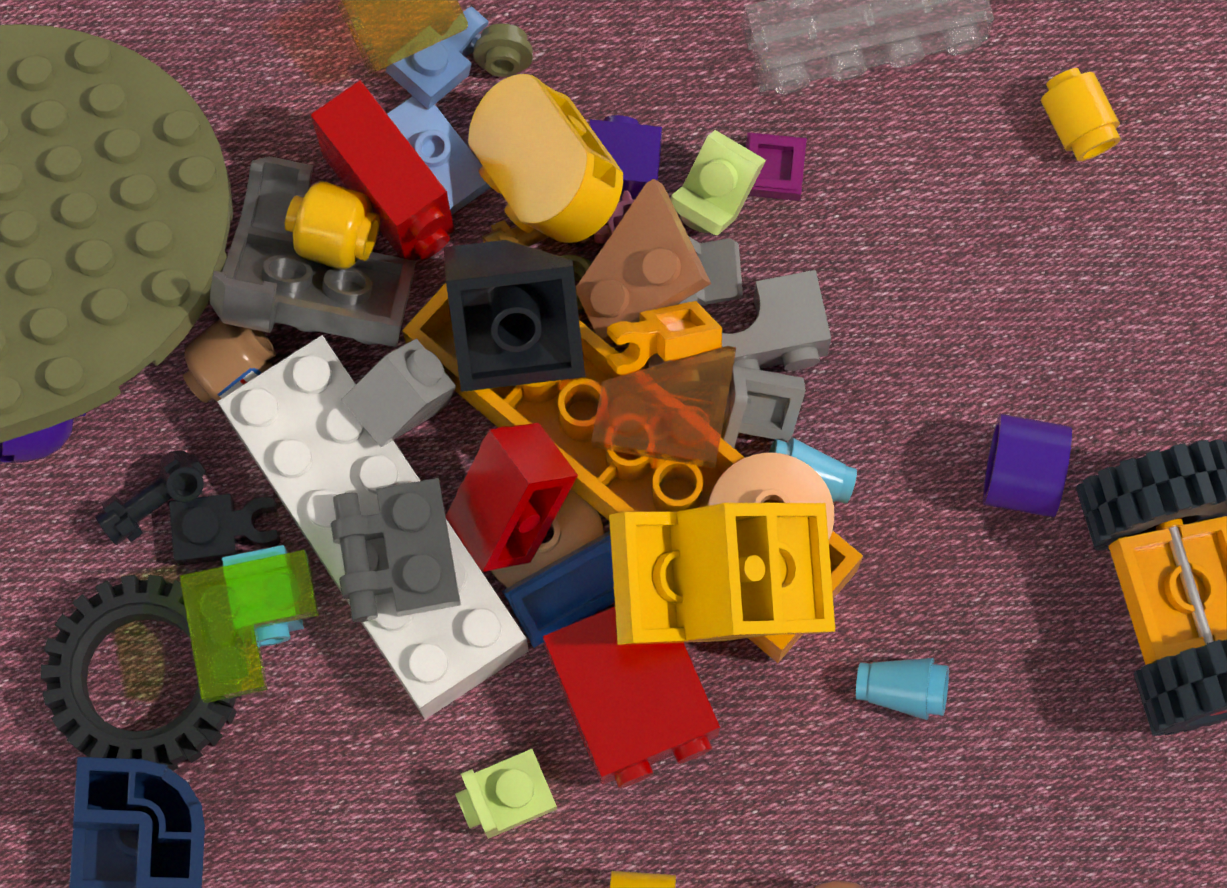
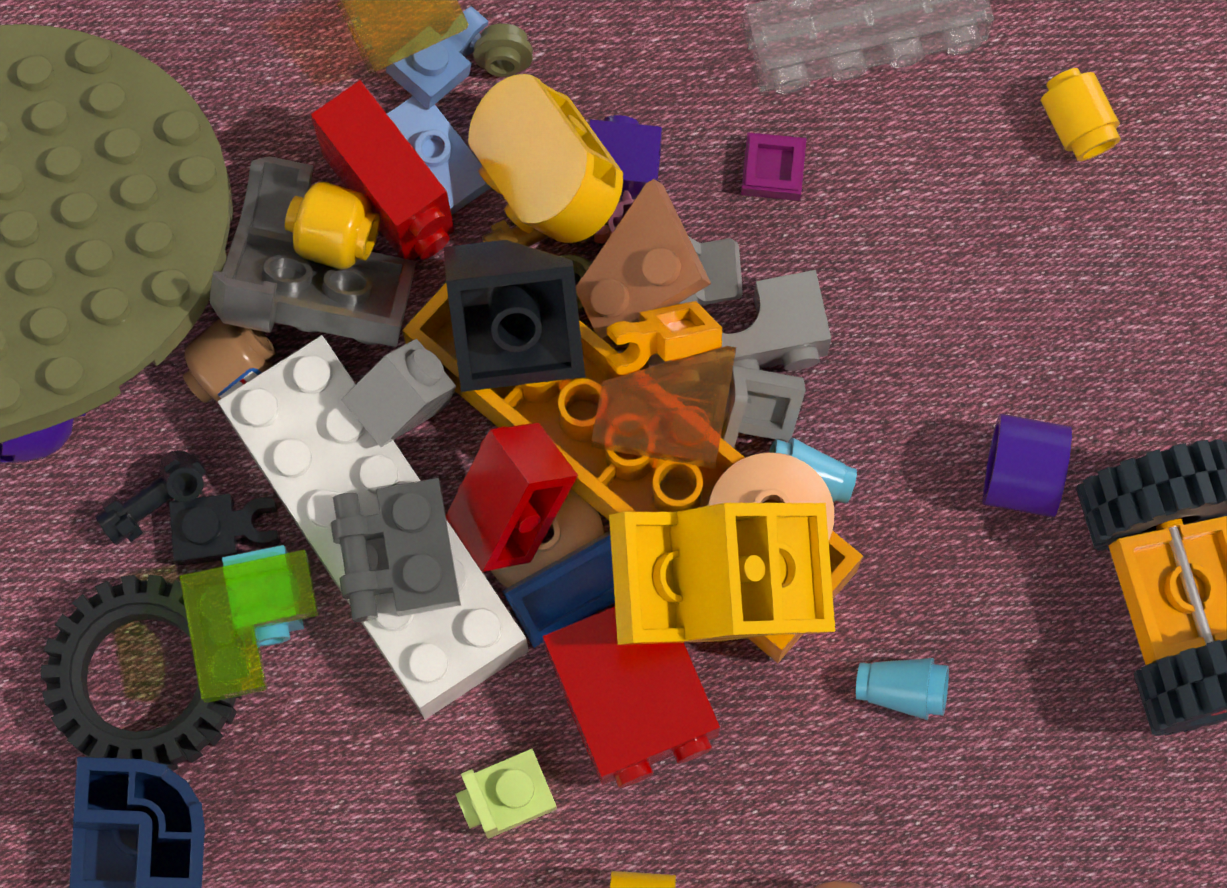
(717, 184): yellowish green bracket -> none

